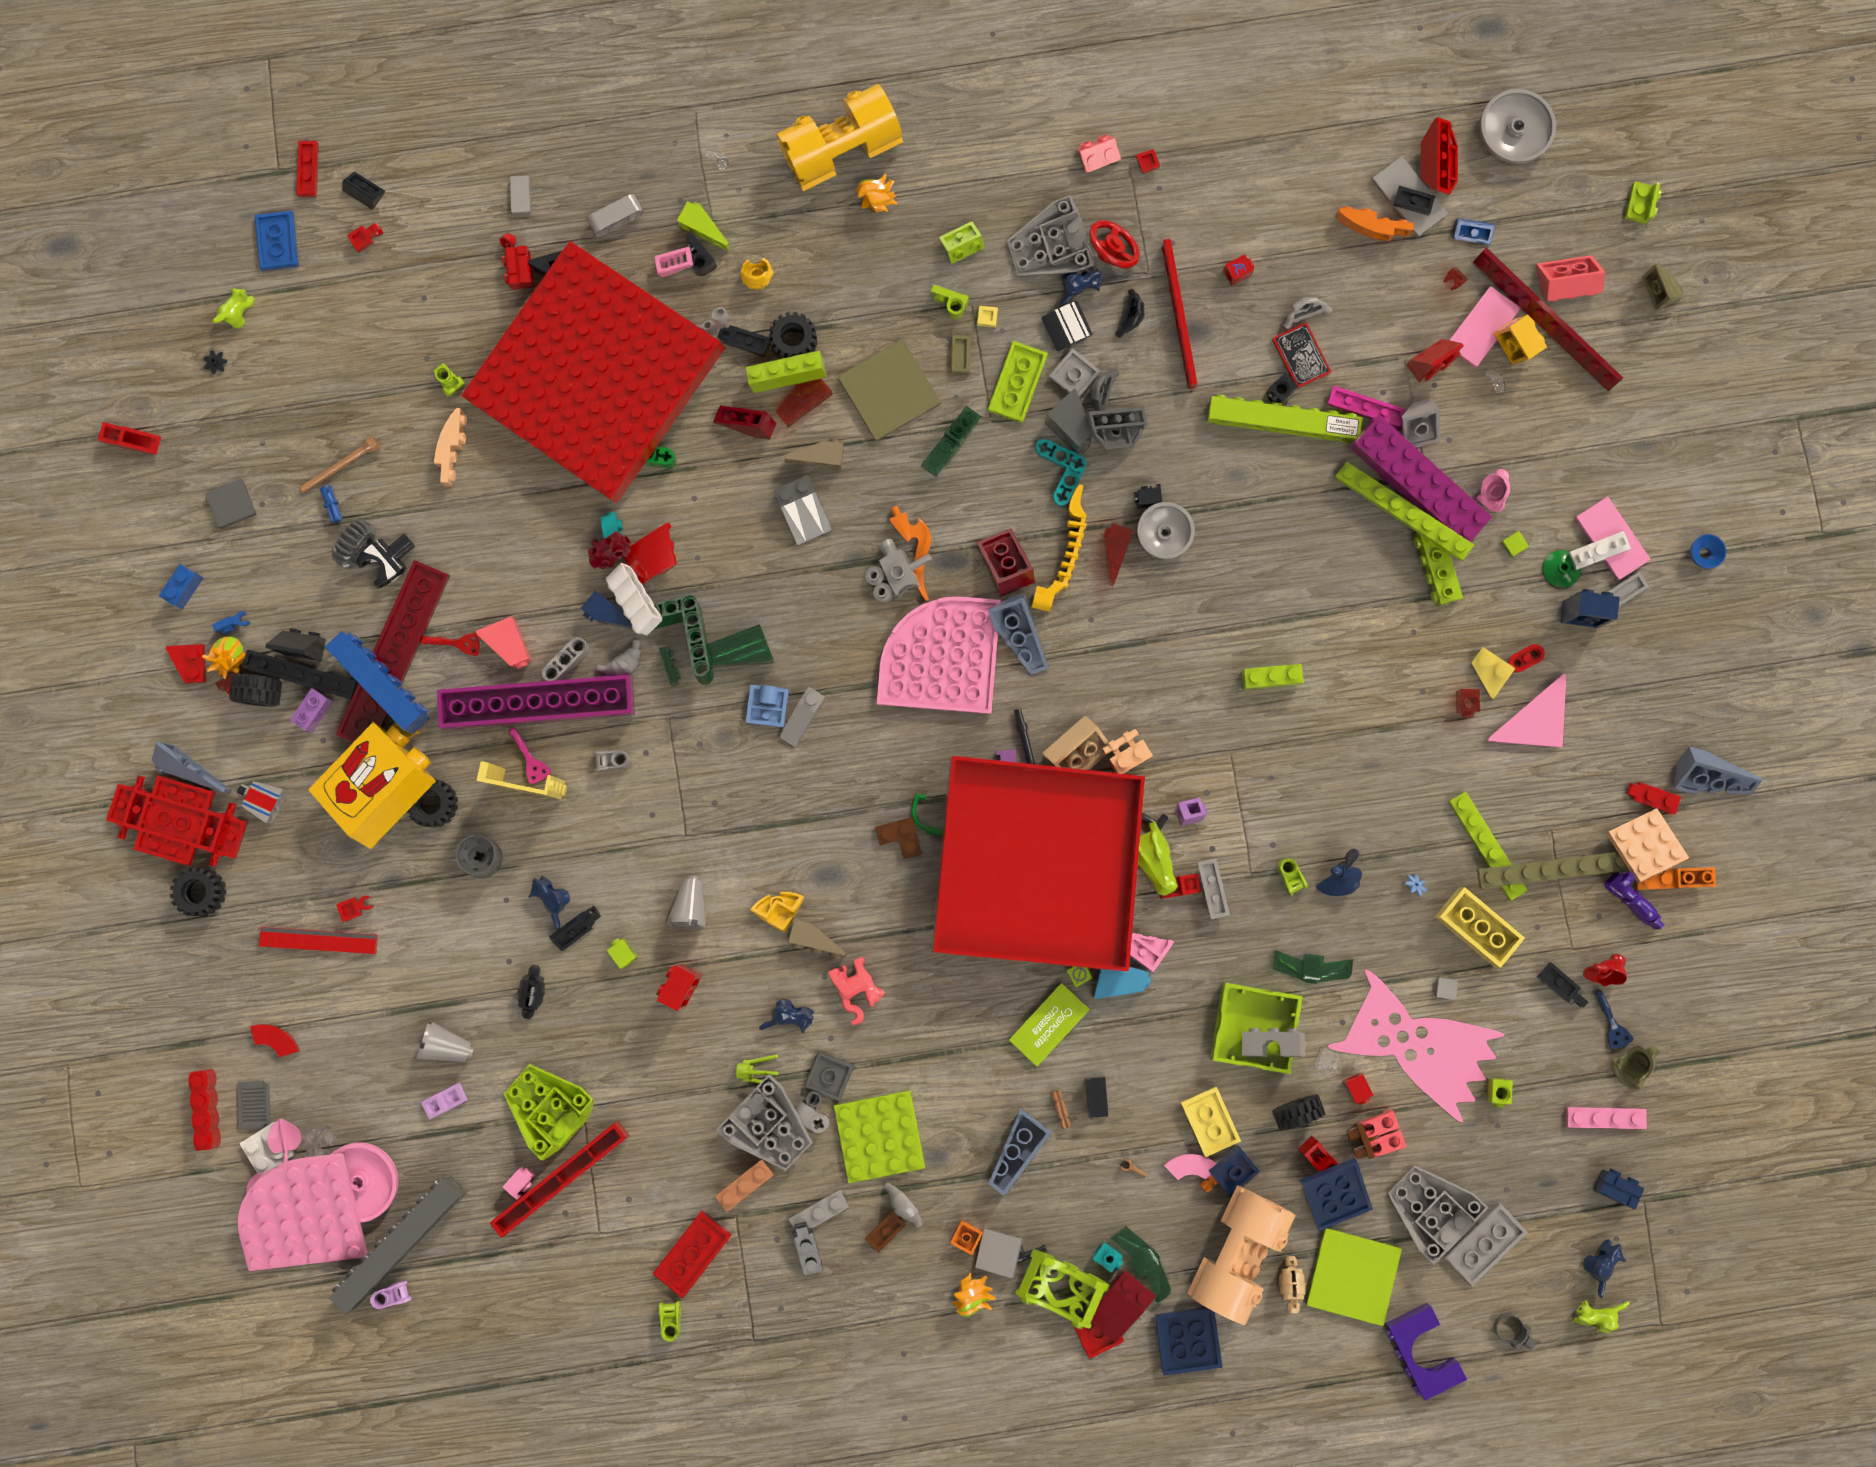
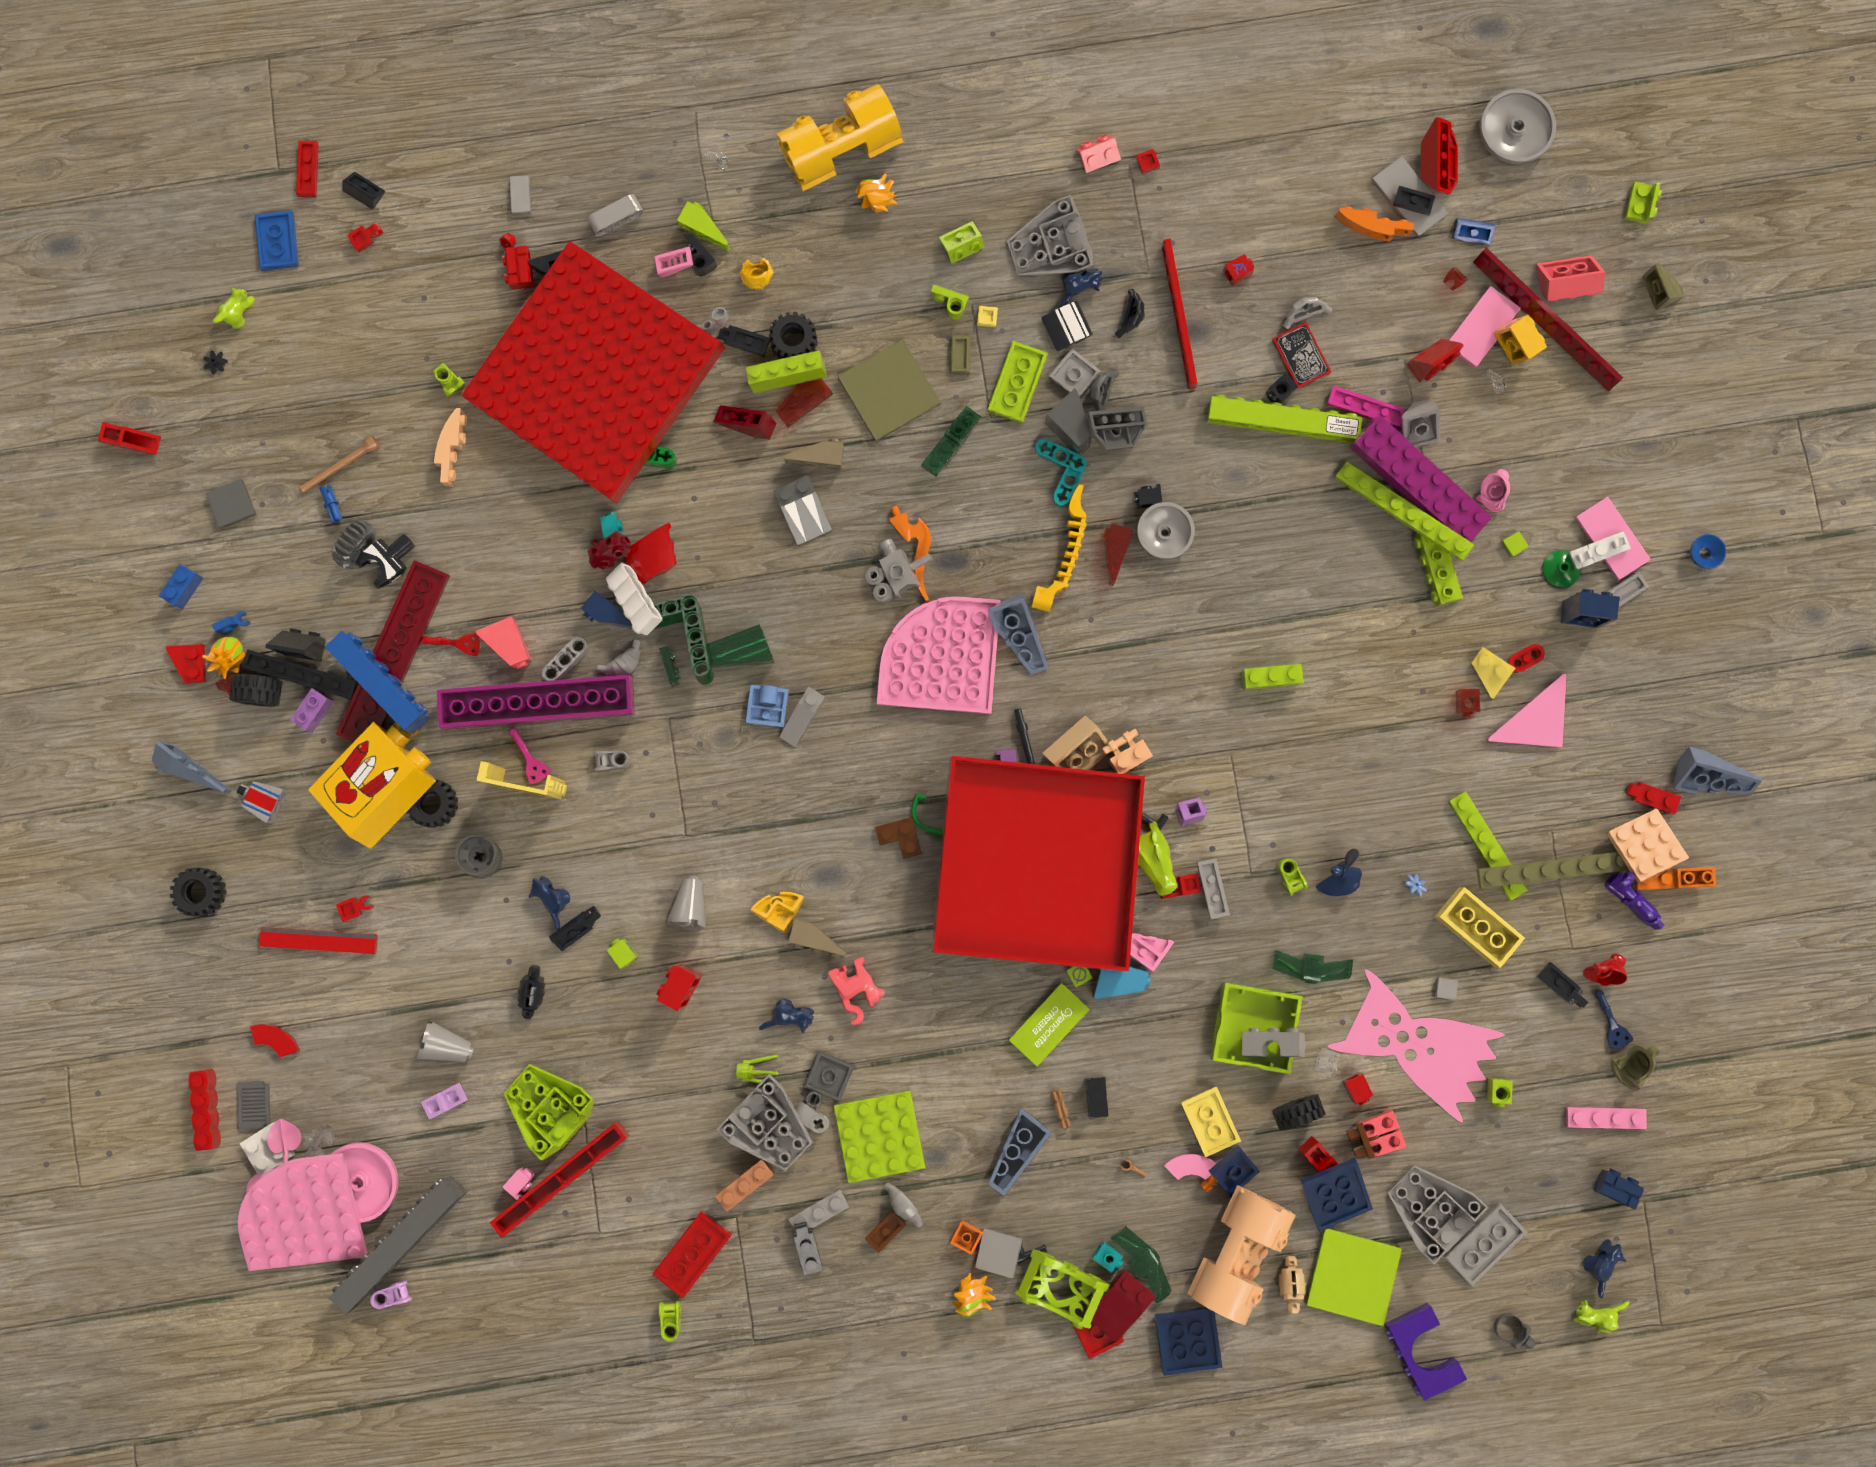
(176, 821): red piece -> none
(1006, 562): dark red slope -> none
(1113, 248): red piece -> none

